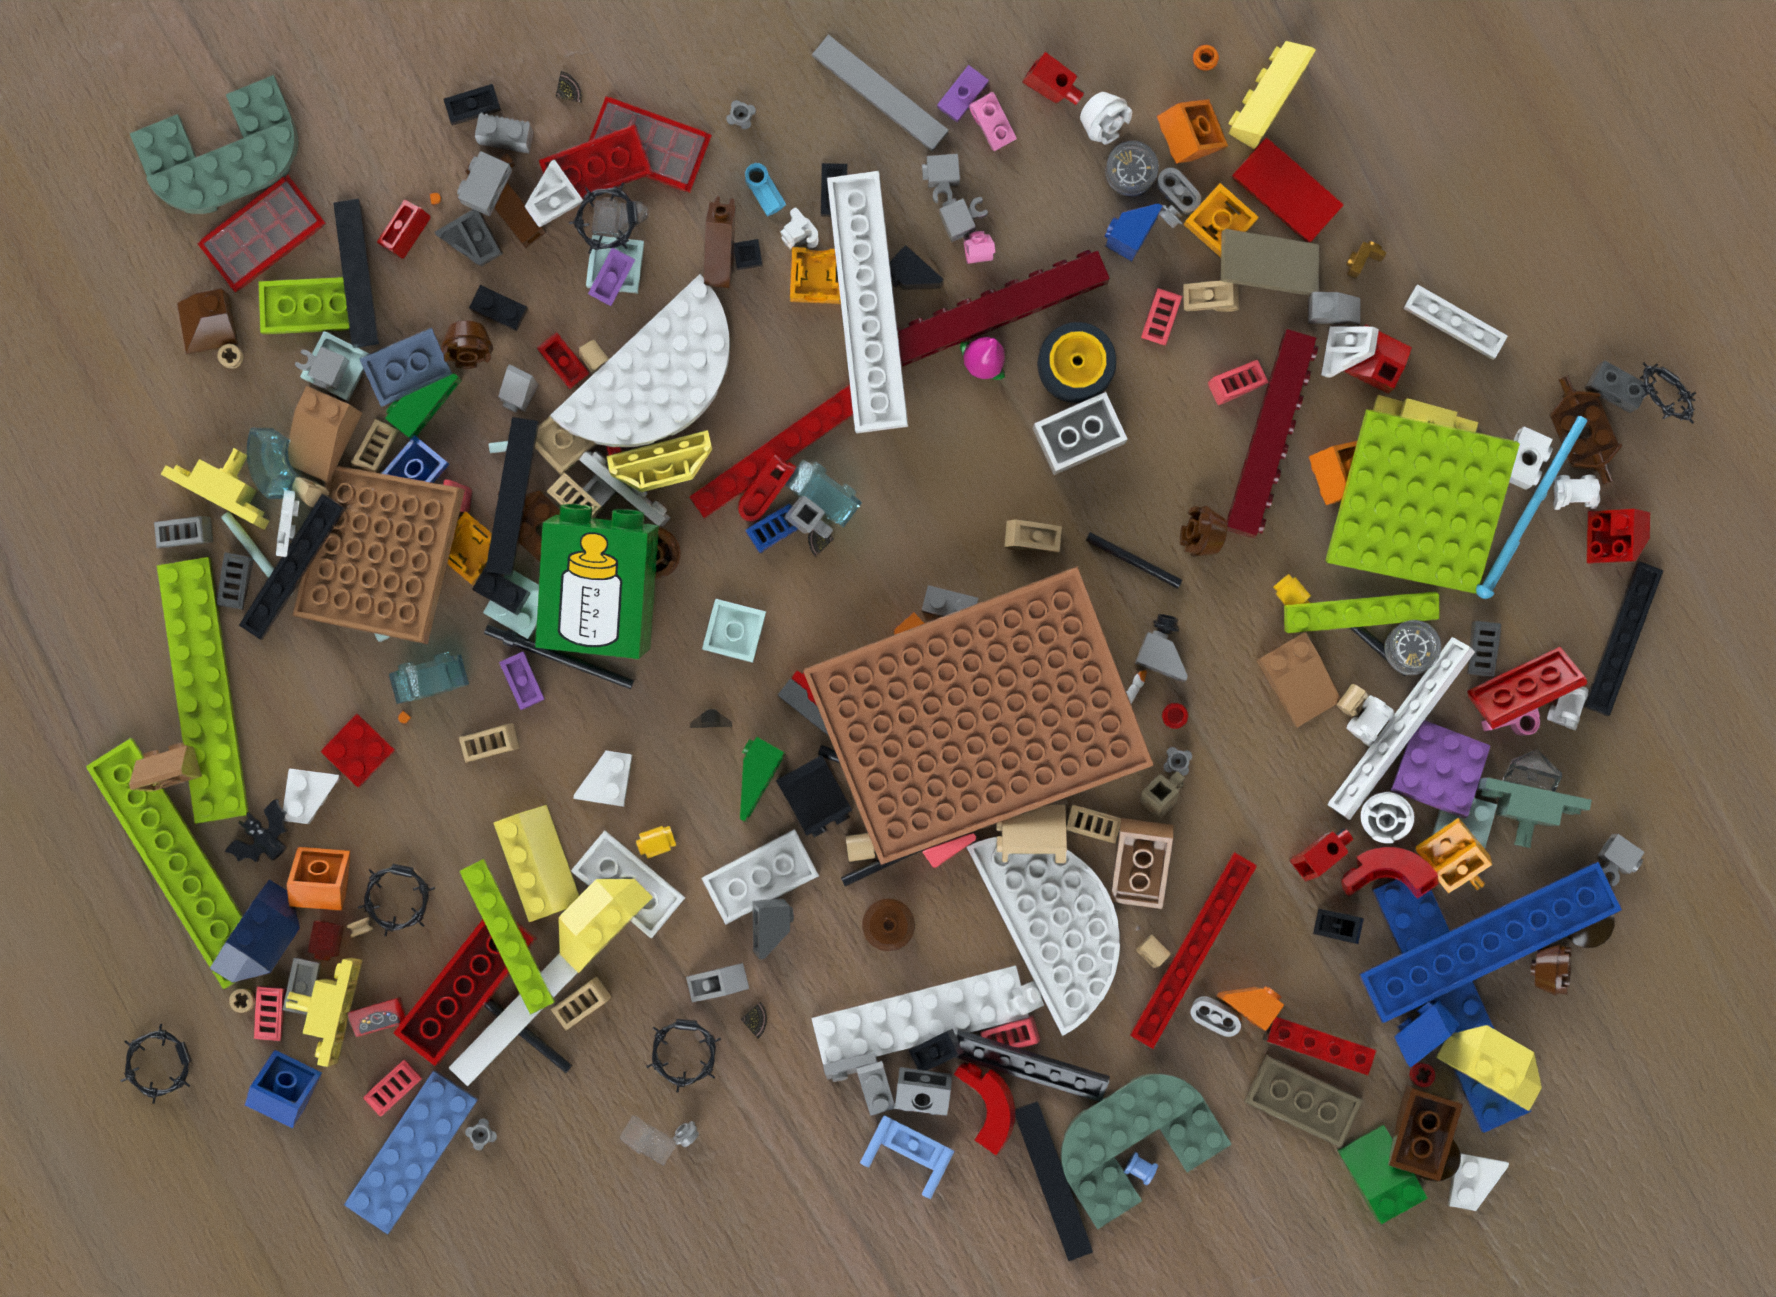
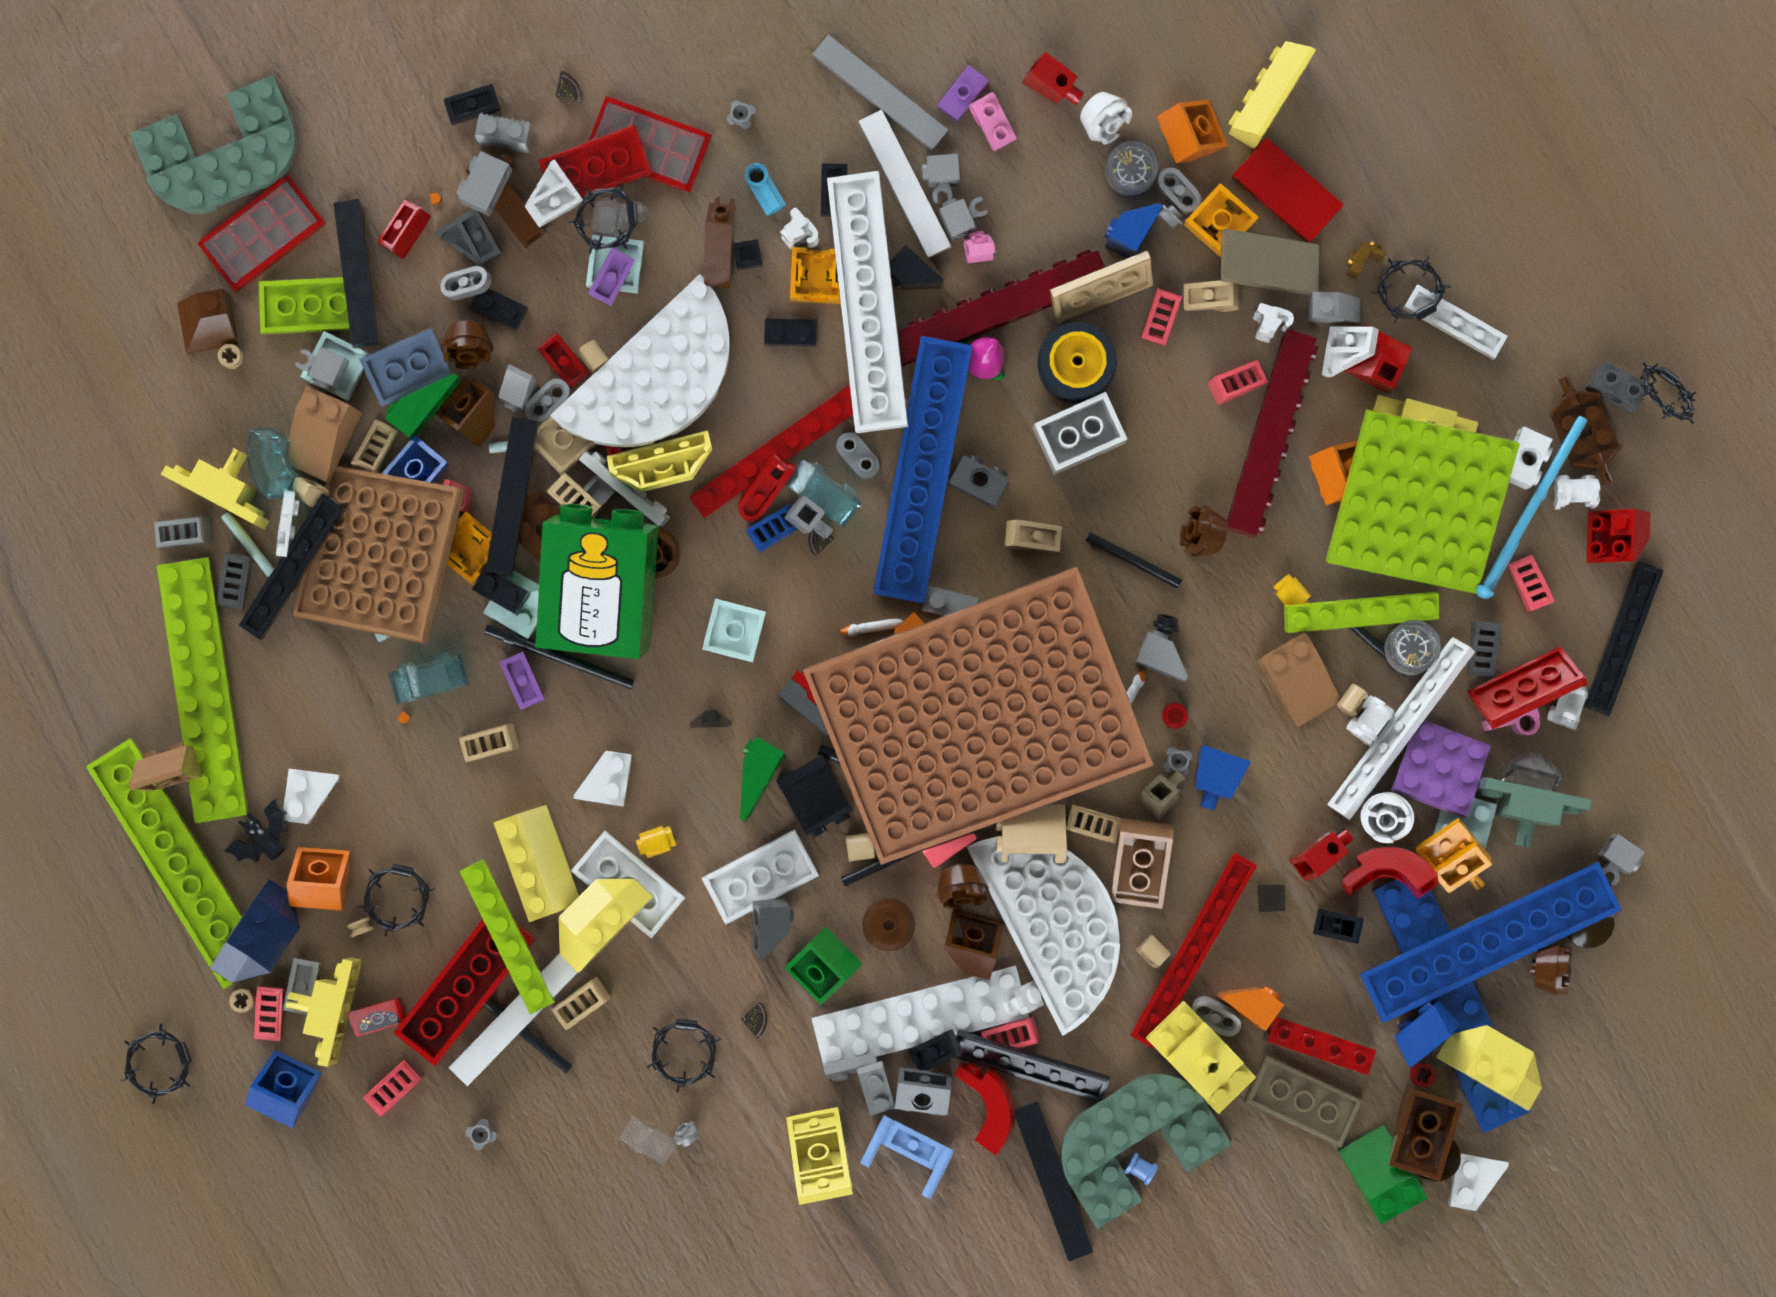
(325, 939): clear red brick -> none
(358, 750): red plate -> none
(411, 1152): medium blue plate -> none
(467, 281): none -> light grey plate
(469, 410): none -> reddish brown slope
(546, 399): none -> light grey plate
(717, 982): light grey slope -> none
(790, 332): none -> black plate
(819, 1156): none -> light yellow brick
(823, 965): none -> green slope
(853, 629): none -> white piece
(857, 455): none -> light grey plate
(904, 184): none -> white tile
(922, 469): none -> blue plate
(961, 886): none -> reddish brown cone
(963, 481): none -> dark grey brick
(973, 942): none -> reddish brown slope
(1102, 287): none -> tan tile
(1201, 1057): none -> light yellow brick
(1205, 50): orange plate -> none
(1218, 775): none -> blue torso
(1269, 320): none -> white piece
(1271, 898): none -> clear smoke tile
(1422, 312): none -> black piece
(1522, 587): none -> coral slope

